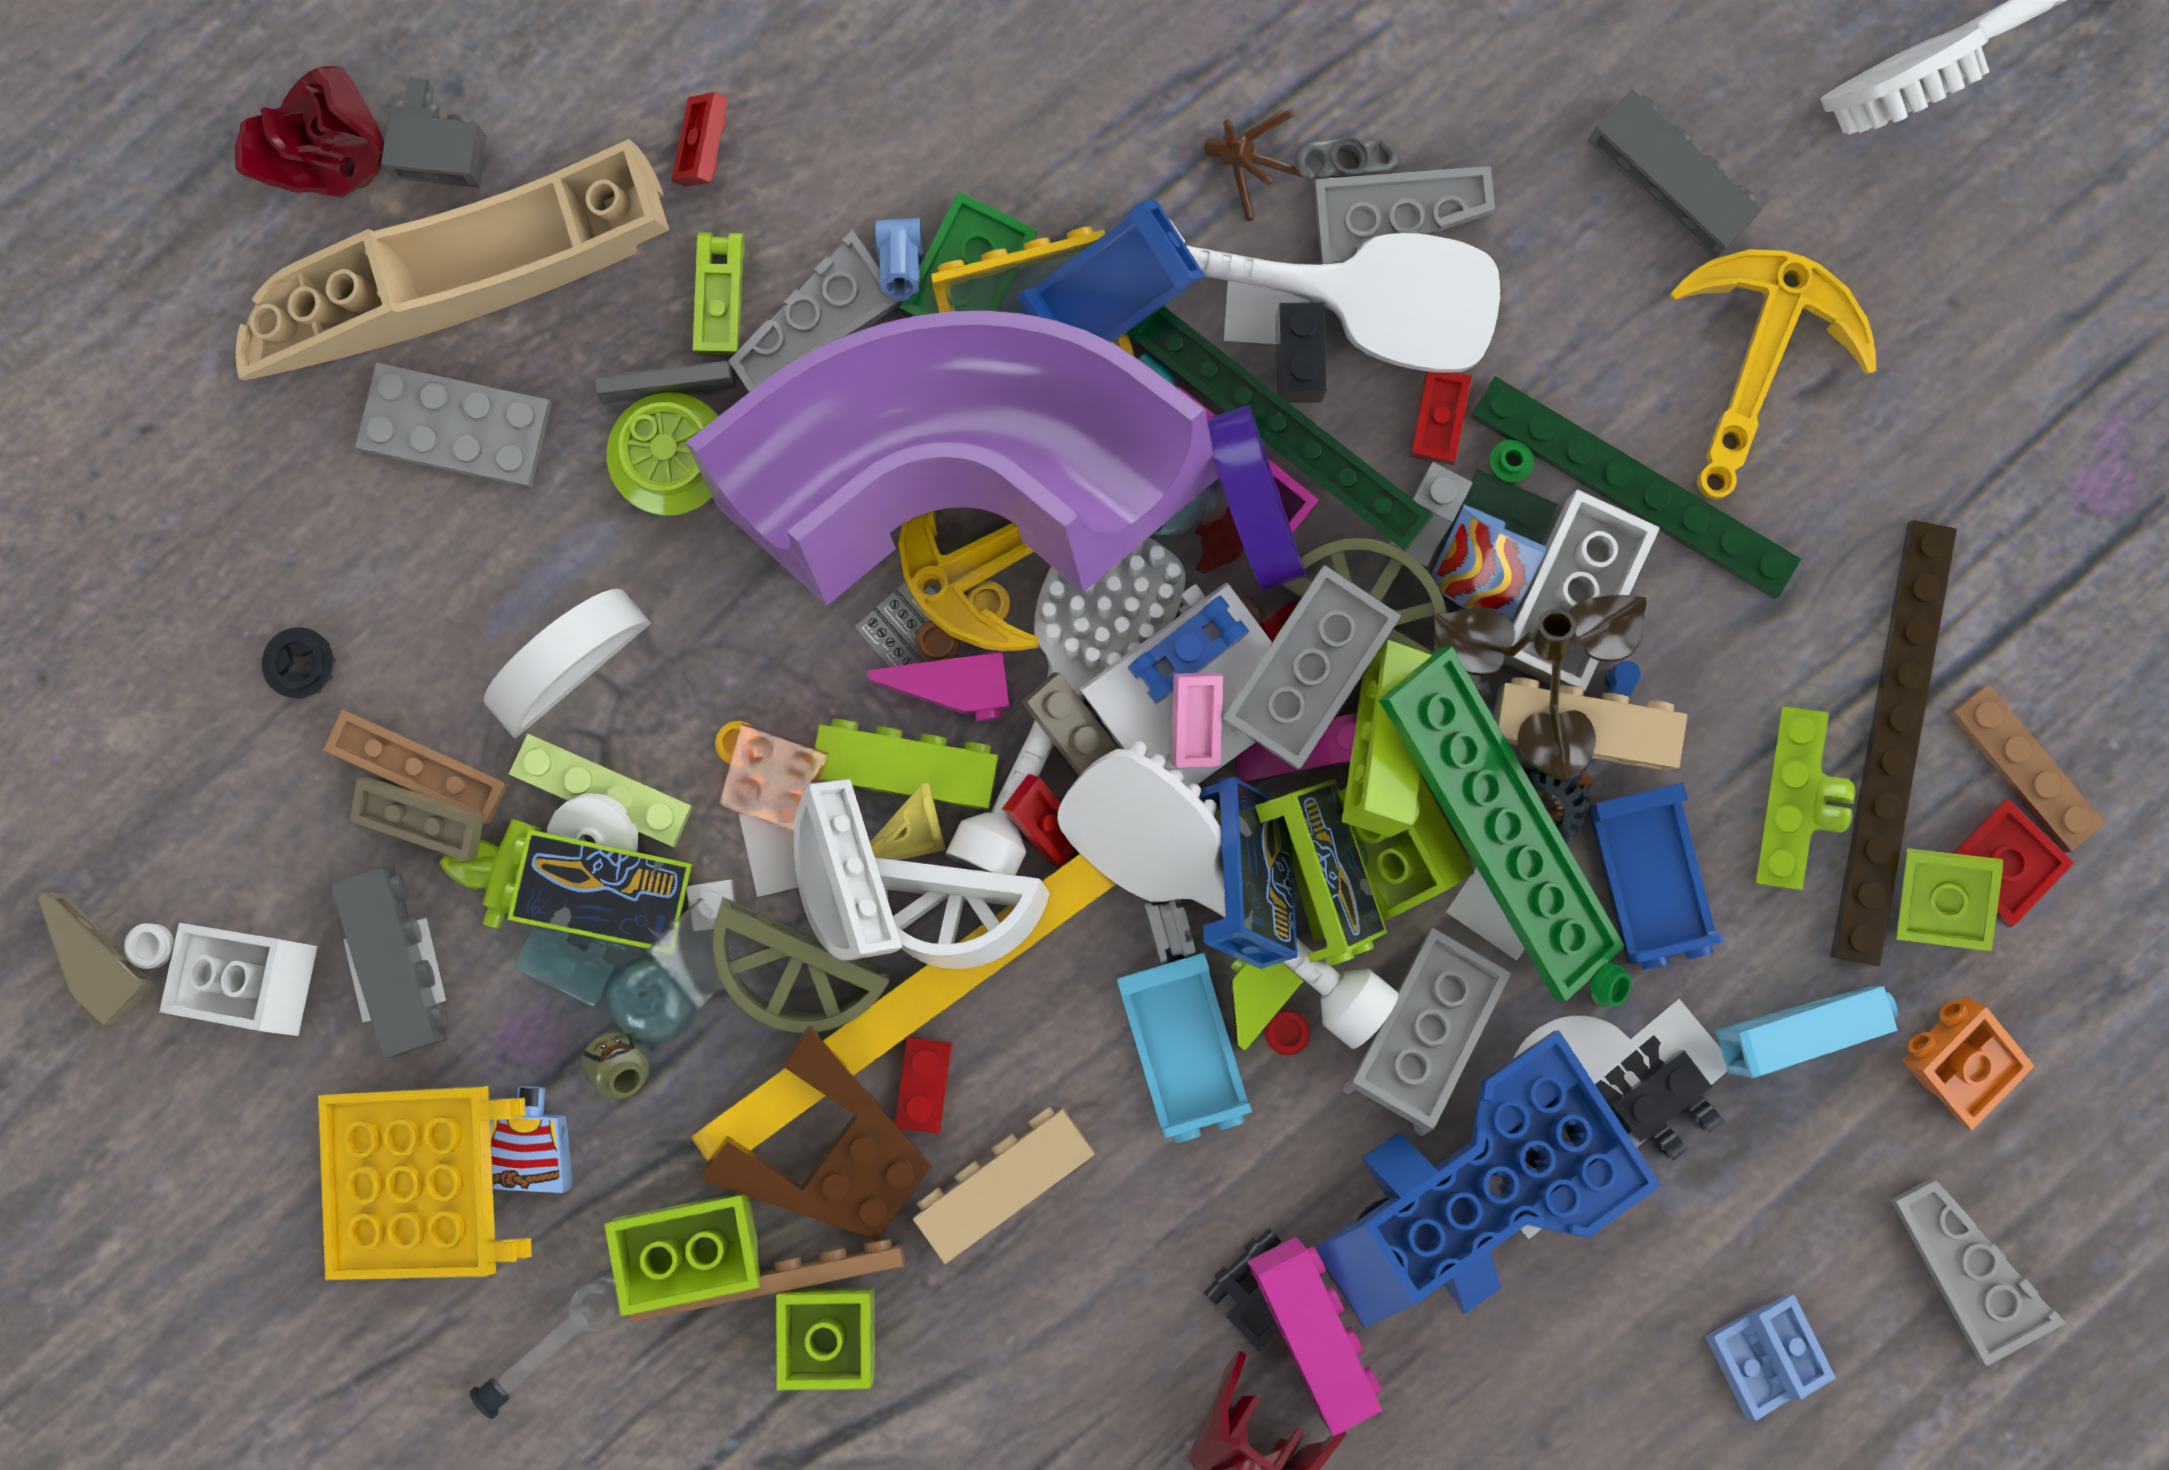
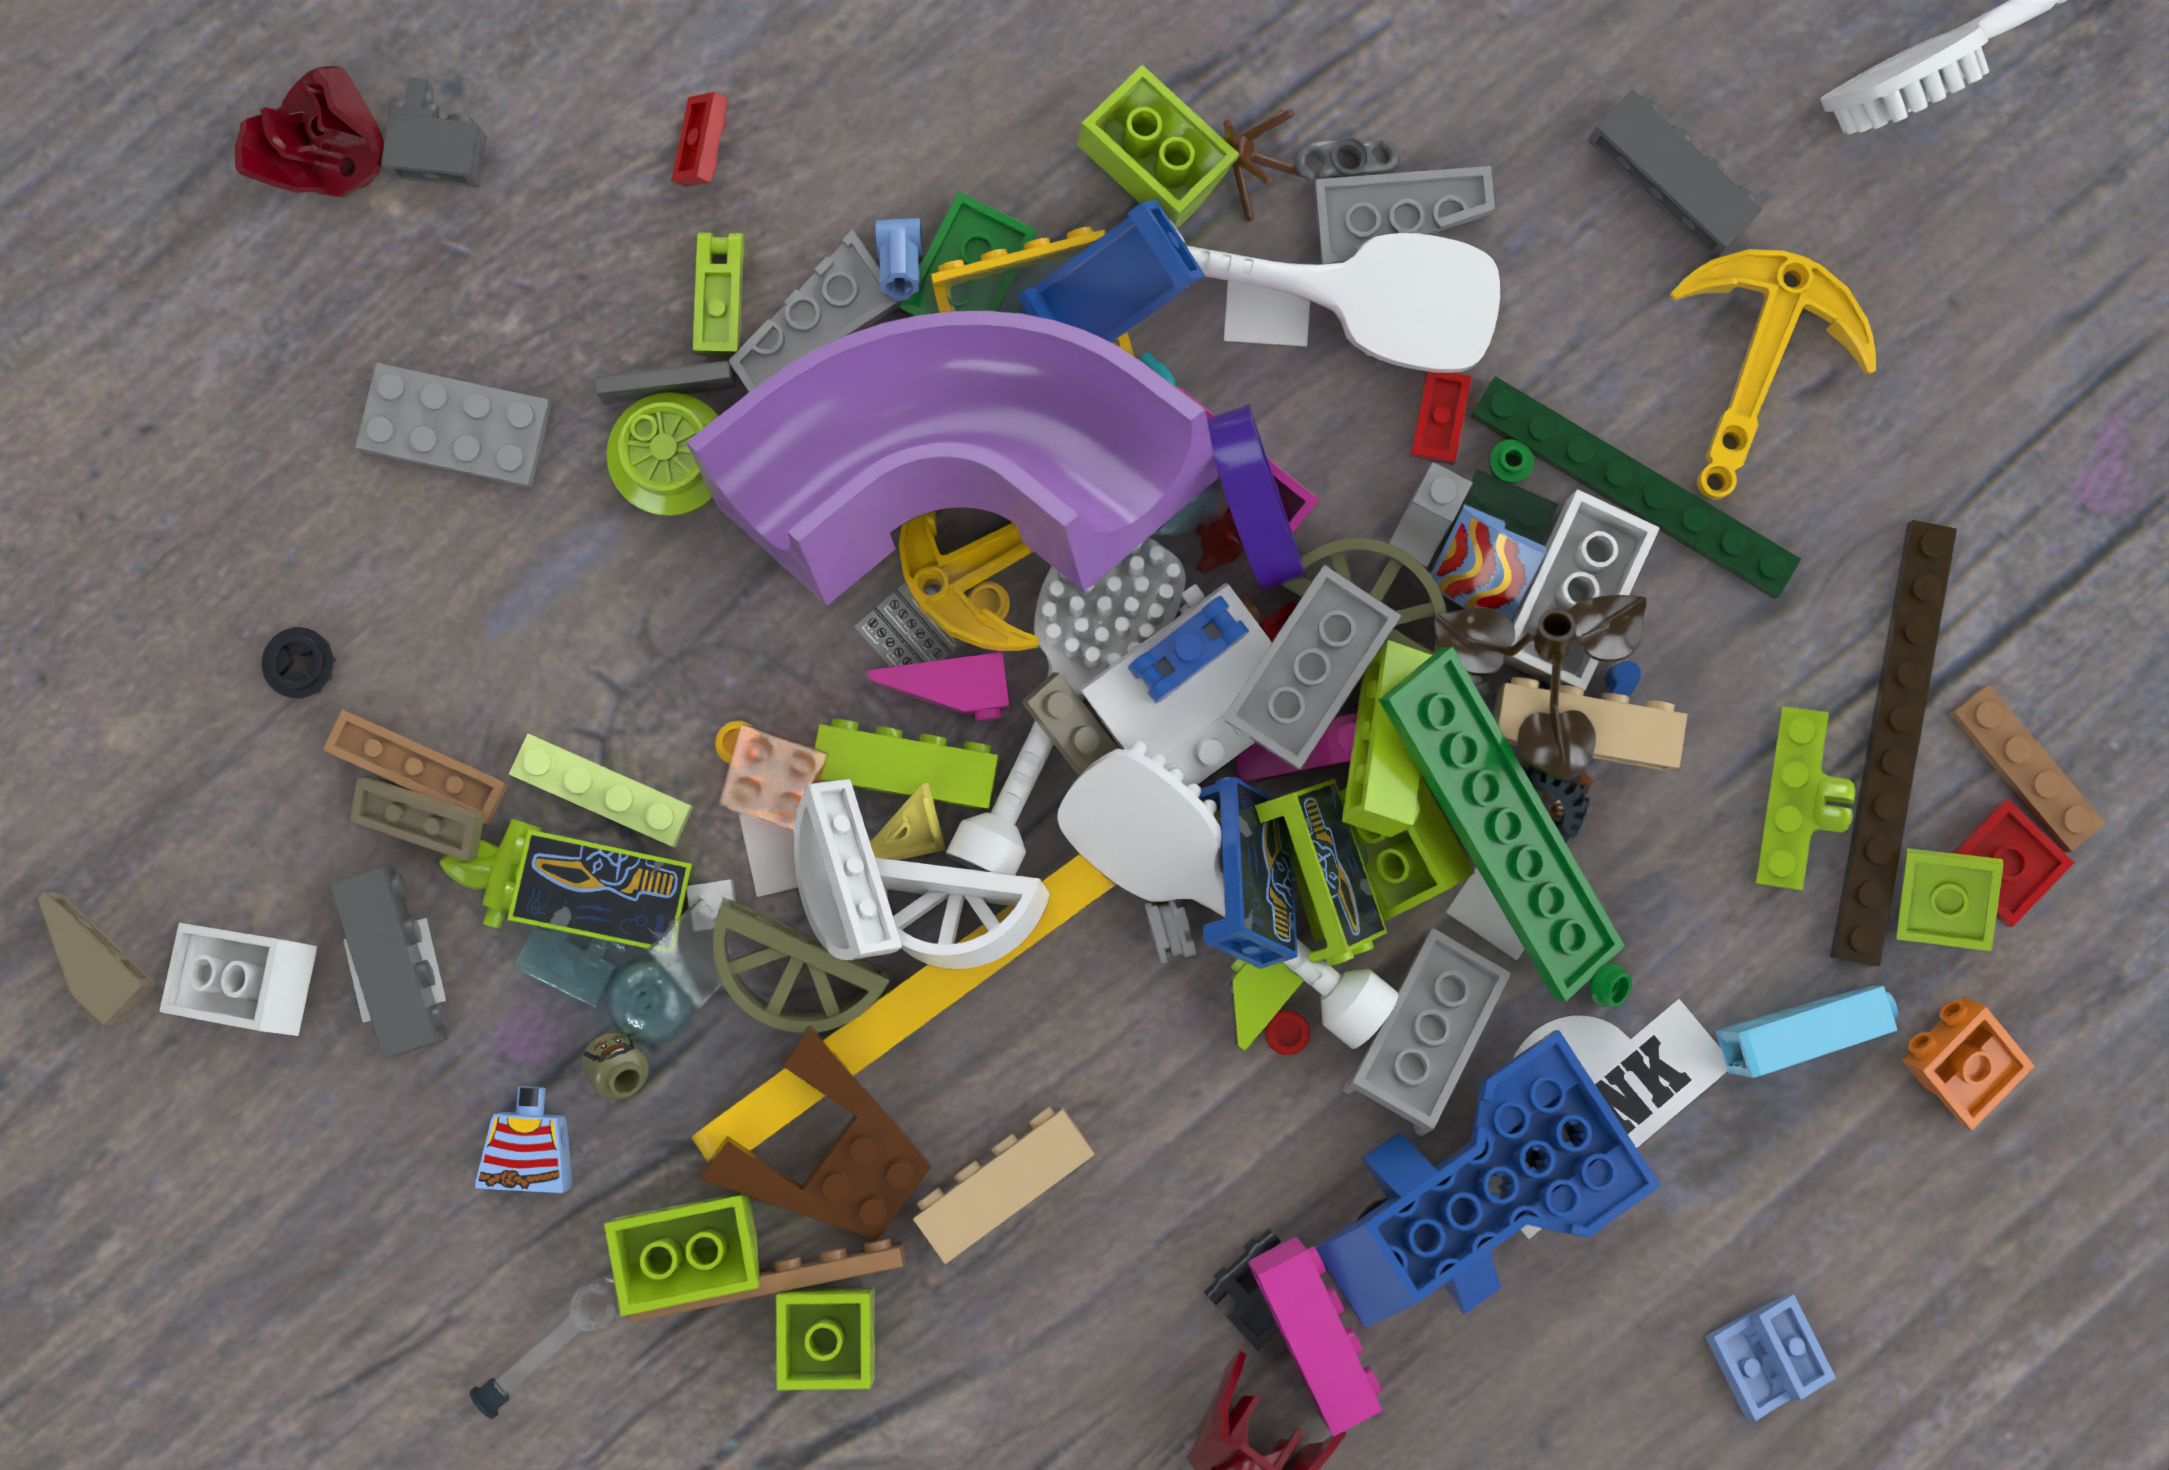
(149, 946): white tile -> none
(411, 1184): yellow plate -> none
(452, 264): tan slope -> none
(562, 658): white window -> none
(597, 817): white plate -> none
(923, 1085): red plate -> none
(935, 643): dark orange plate -> none
(1036, 814): red plate -> none
(1156, 146): none -> lime slope
(1184, 1048): medium azure panel -> none
(1197, 720): bright pink tile -> none
(1284, 427): dark green plate -> none
(1301, 352): black brick -> none
(1653, 876): blue panel -> none
(1662, 1096): black plate -> none
(1979, 1285): light grey wing -> none

